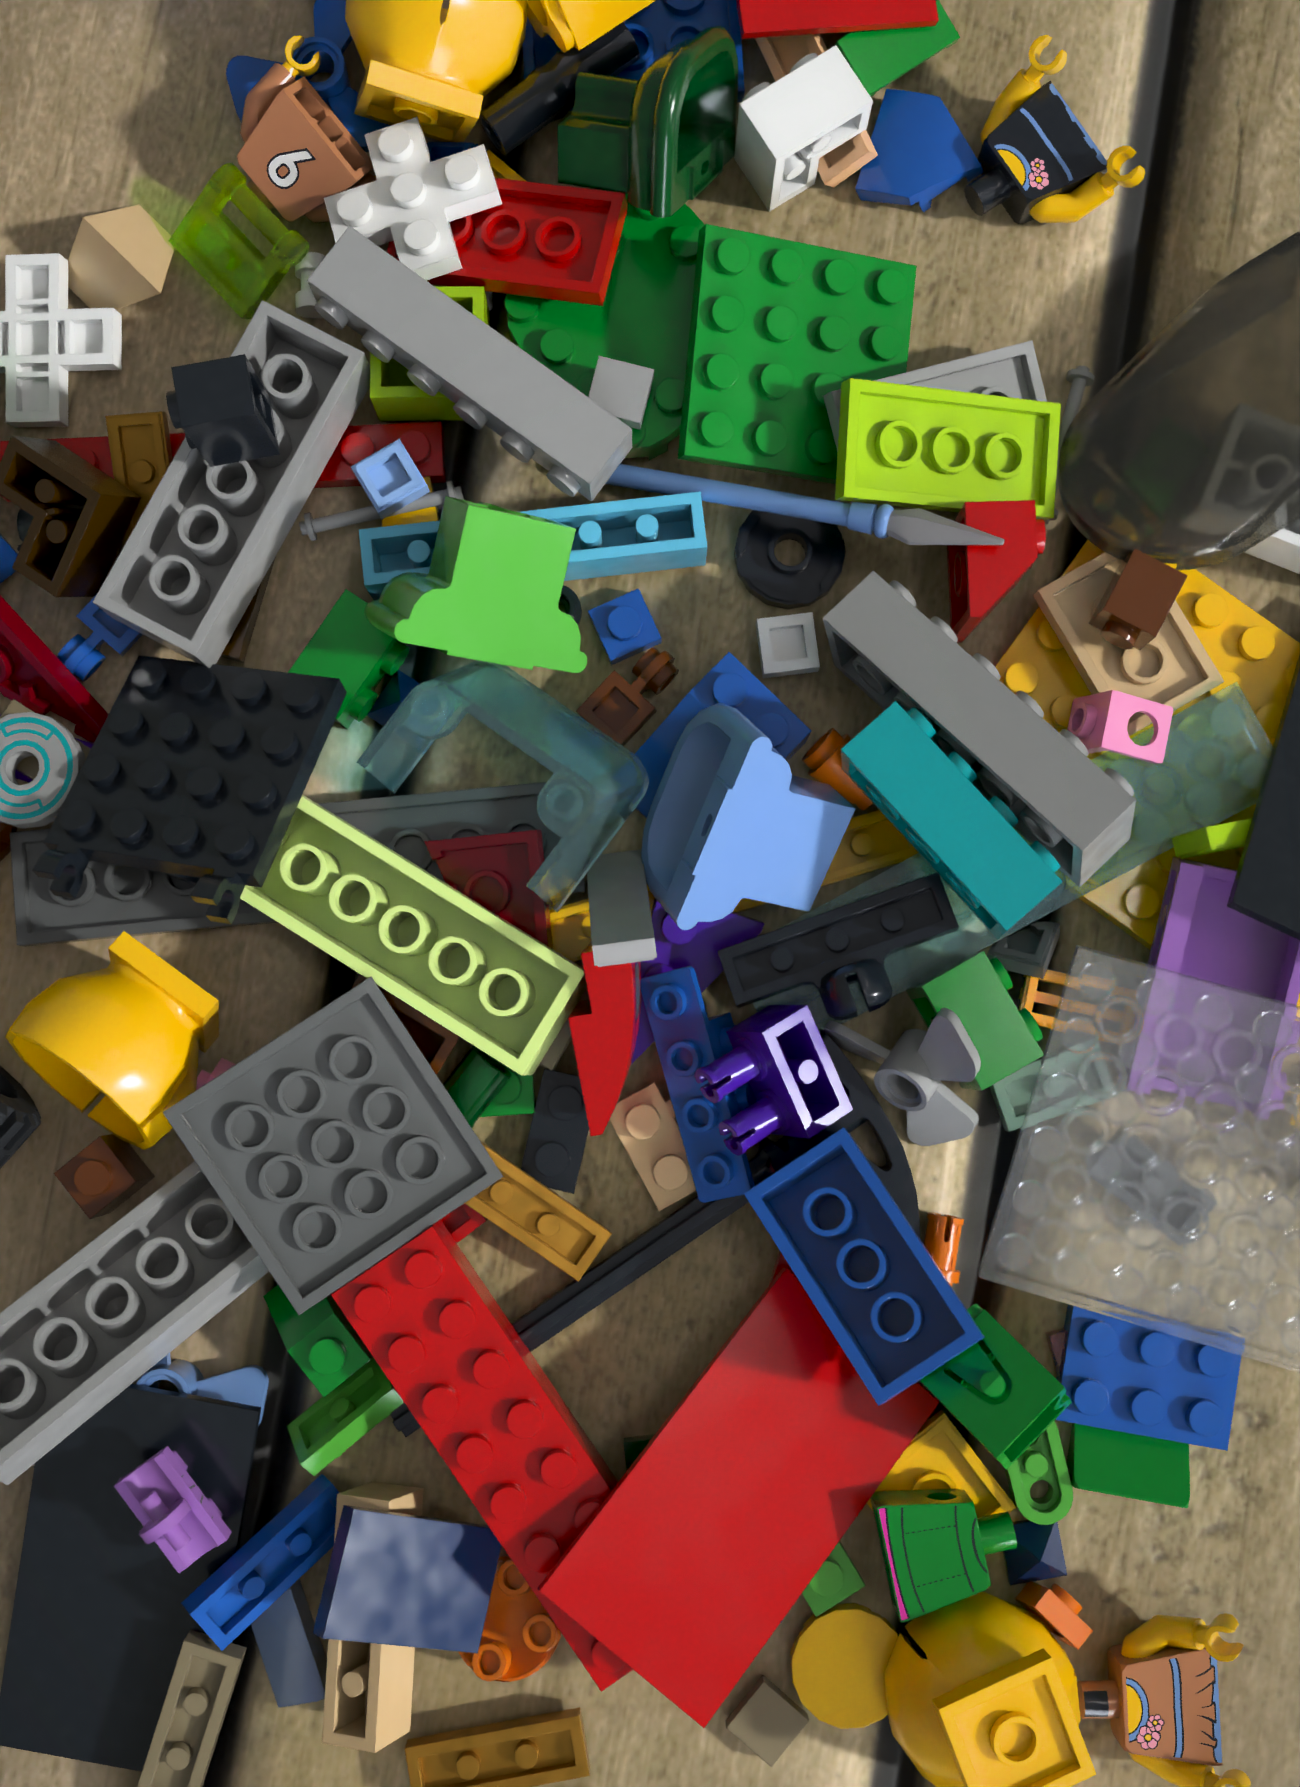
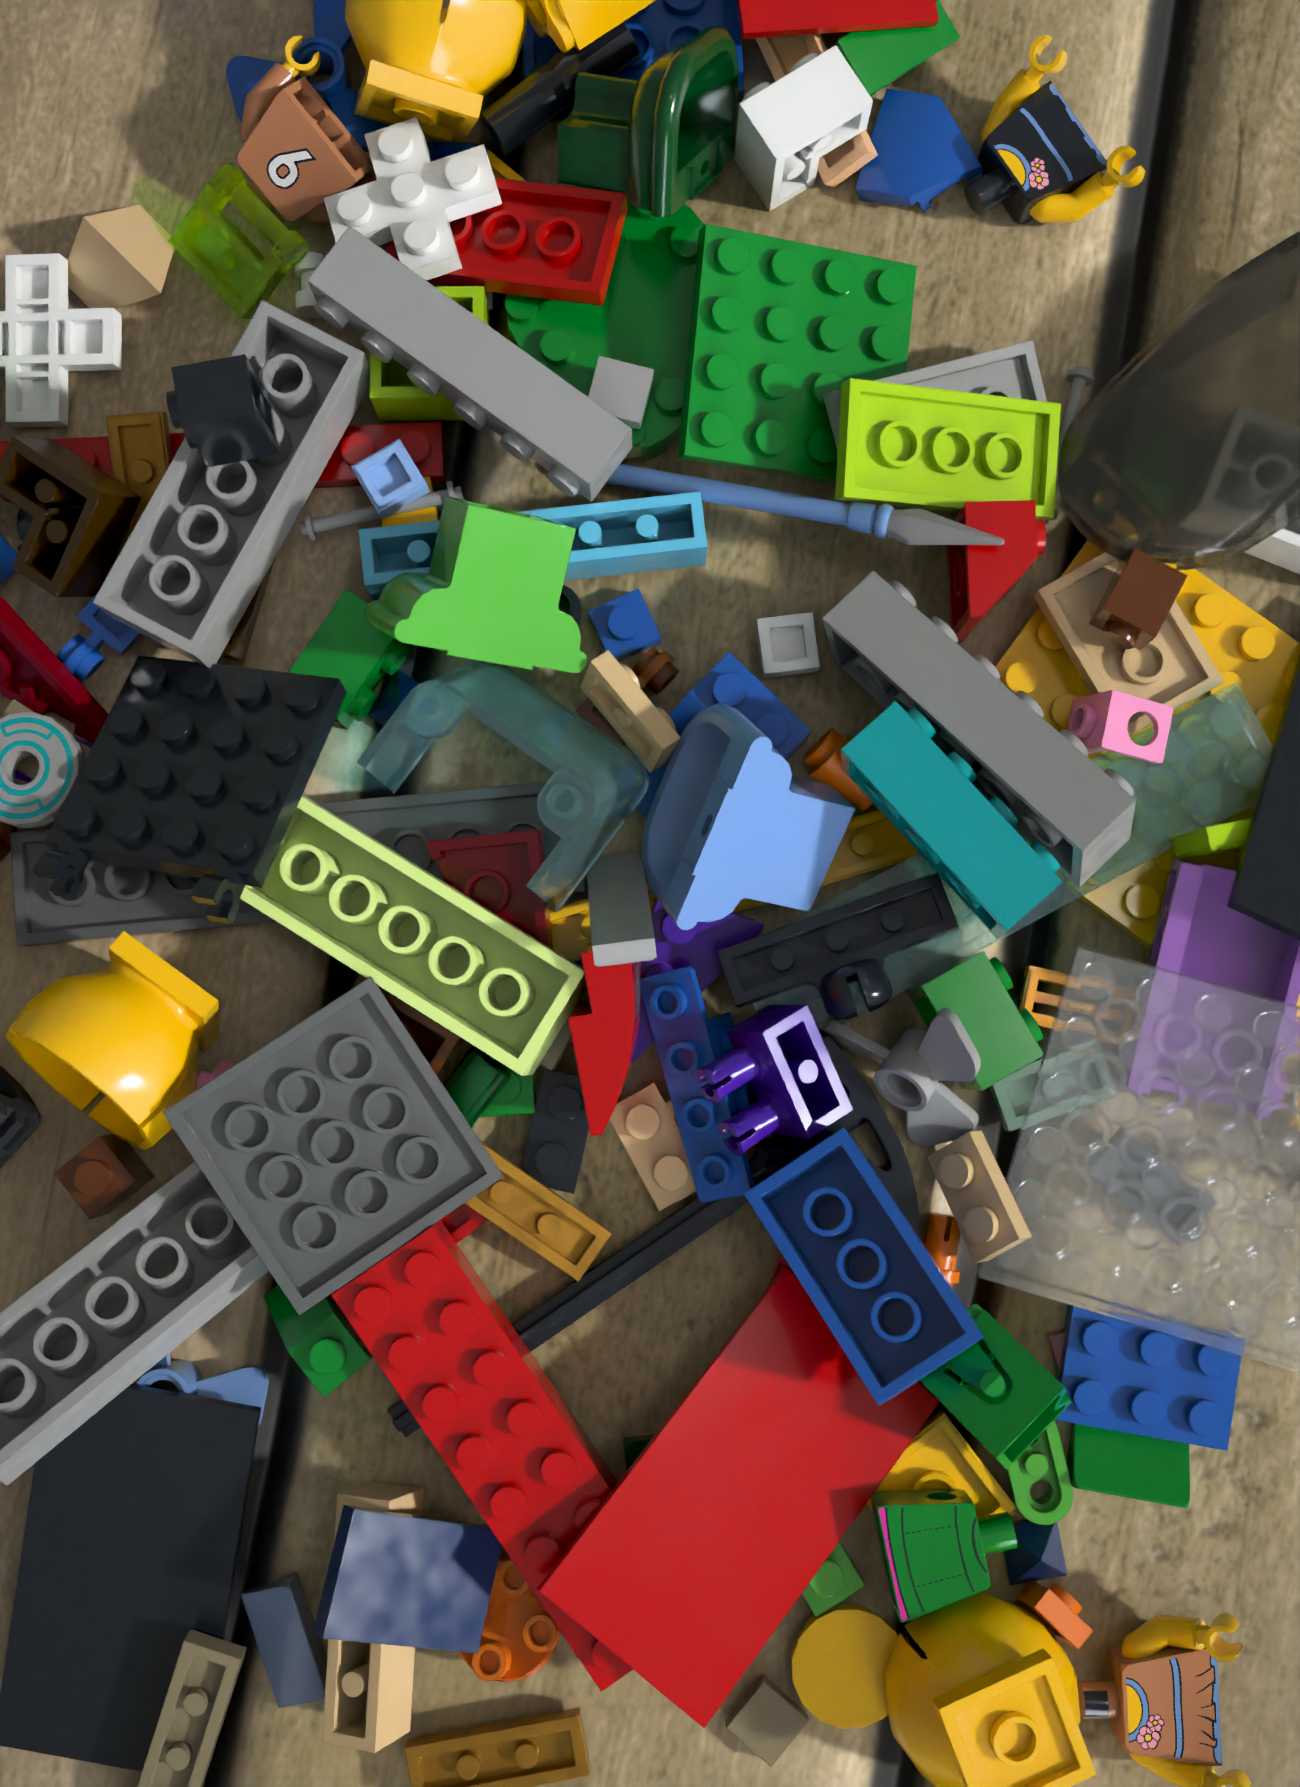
(172, 1509): medium lavender hips -> none
(266, 1565): blue plate -> none
(343, 1417): bright green plate -> none
(629, 711): none -> tan plate
(783, 584): black tile -> none
(978, 1196): none -> tan plate
(1028, 949): dark grey tile -> none

